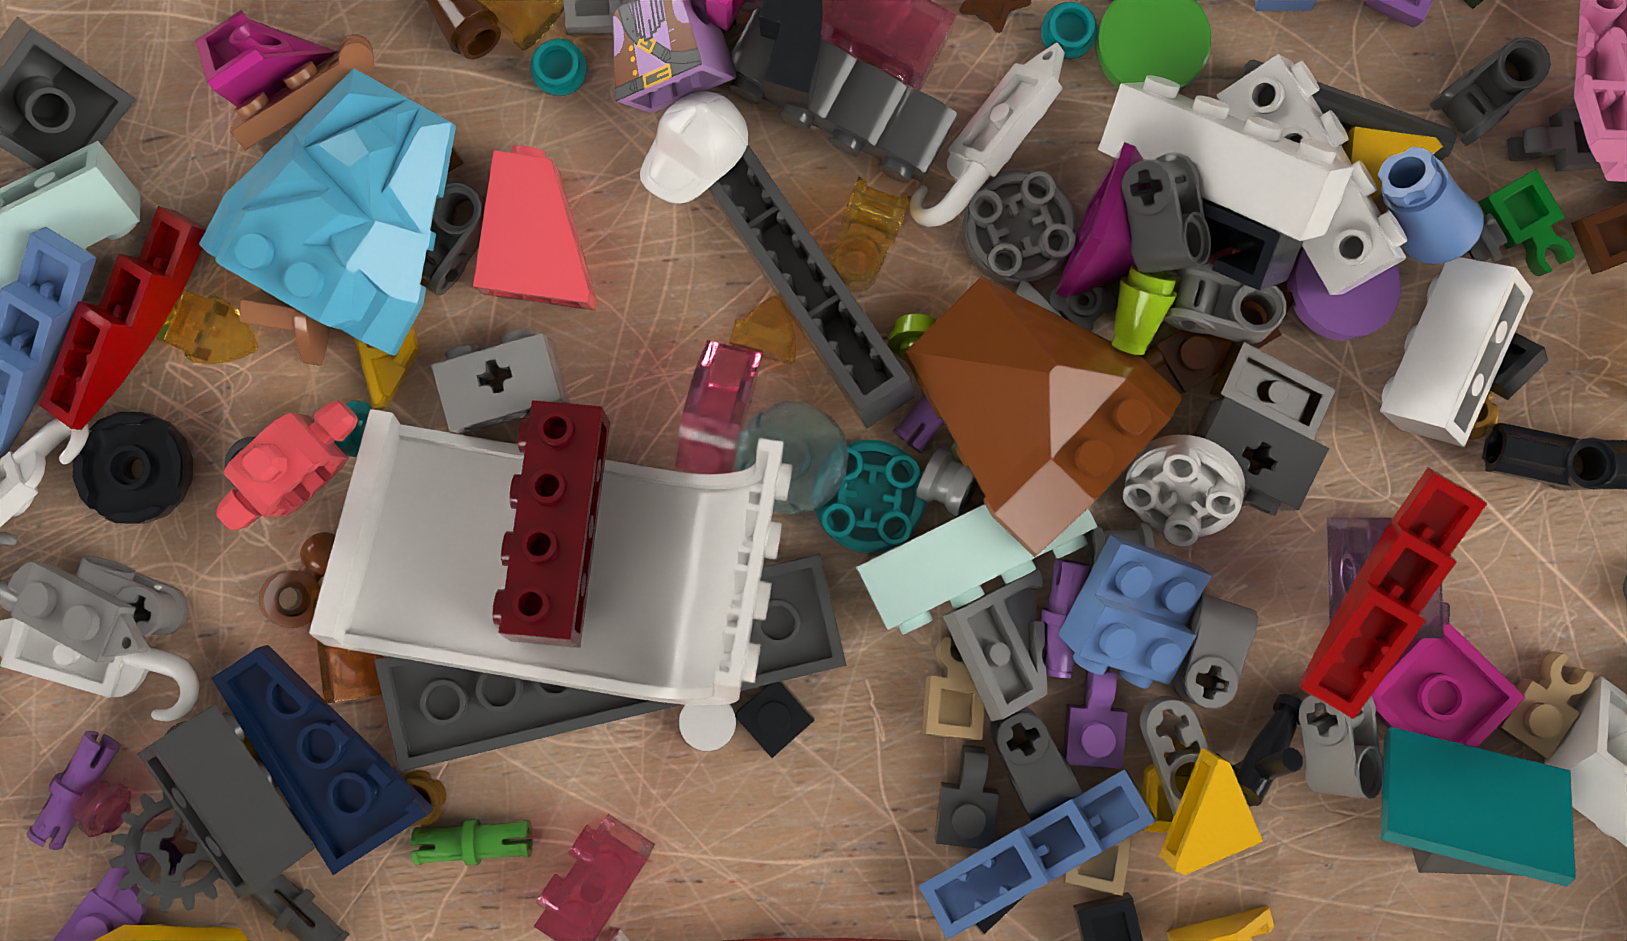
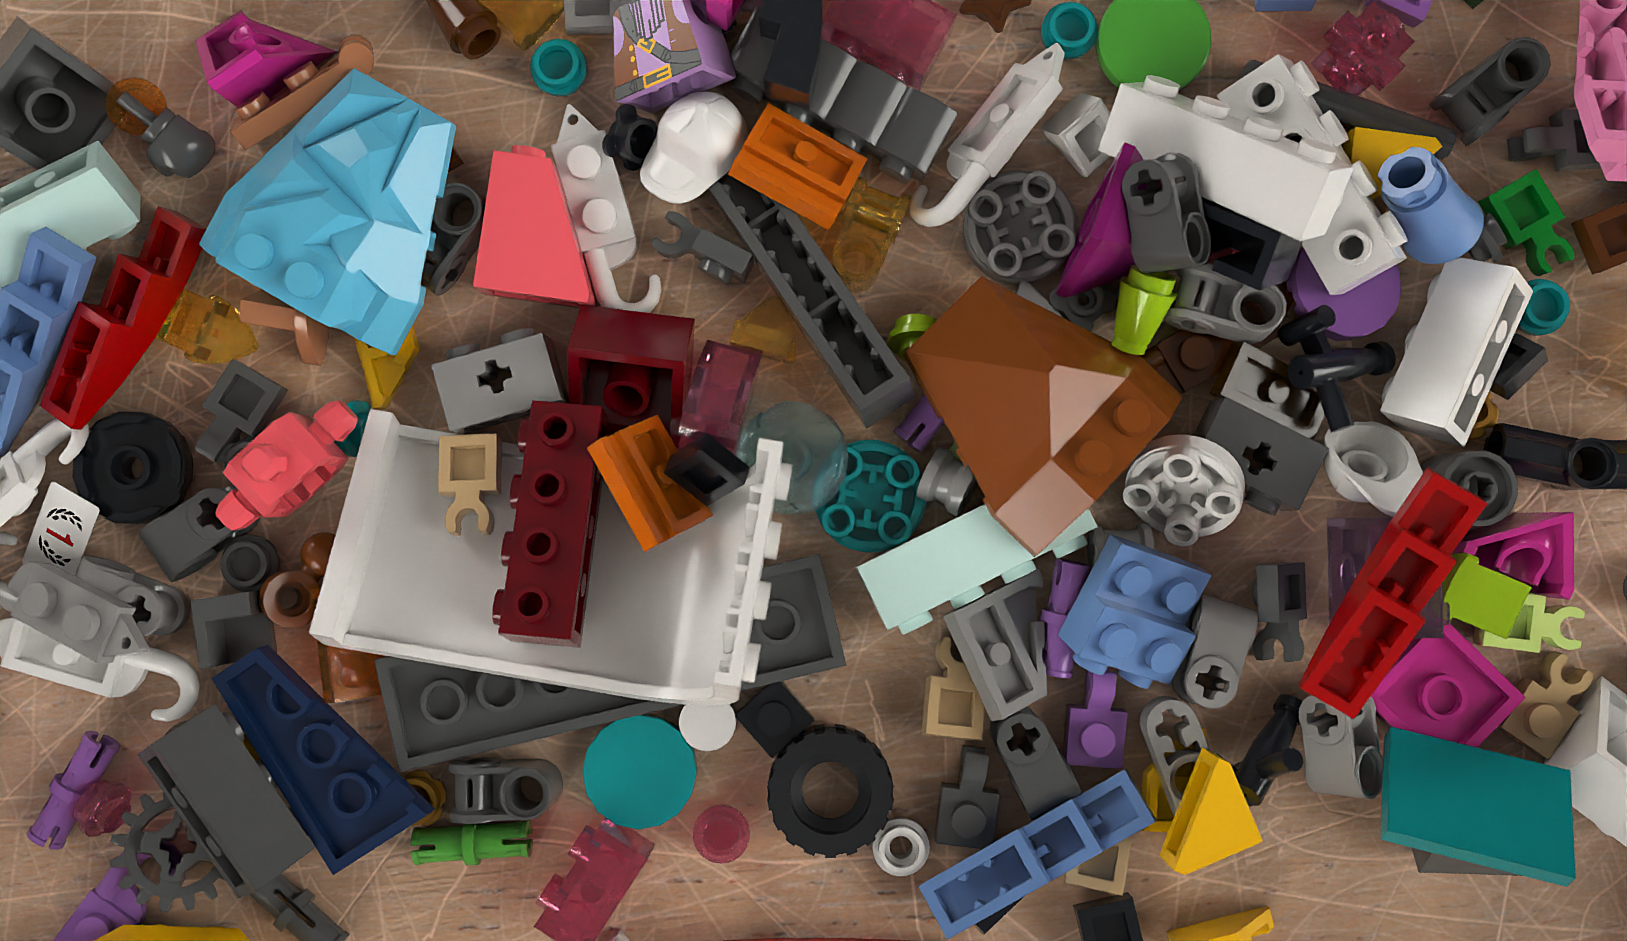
(62, 529): none -> white sticker
(144, 92): none -> clear orange plate
(174, 142): none -> dark grey piece
(190, 534): none -> dark grey piece
(230, 628): none -> dark grey panel
(241, 403): none -> dark grey plate
(249, 562): none -> dark grey plate
(468, 471): none -> tan plate
(491, 789): none -> dark grey piece
(598, 210): none -> white plate
(630, 137): none -> black plate
(631, 365): none -> dark red slope
(634, 471): none -> orange plate
(639, 771): none -> teal tile
(707, 469): none -> black plate
(718, 256): none -> dark grey plate
(721, 834): none -> clear pink plate
(797, 166): none -> orange plate
(836, 834): none -> black tyre
(905, 863): none -> white plate
(1079, 131): none -> white slope
(1281, 602): none -> dark grey plate
(1327, 367): none -> black piece
(1363, 50): none -> clear pink brick
(1372, 465): none -> white piece
(1483, 475): none -> dark grey wheel
(1483, 596): none -> lime tile
(1528, 548): none -> dark pink slope
(1532, 625): none -> yellowish green plate
(1546, 308): none -> teal plate

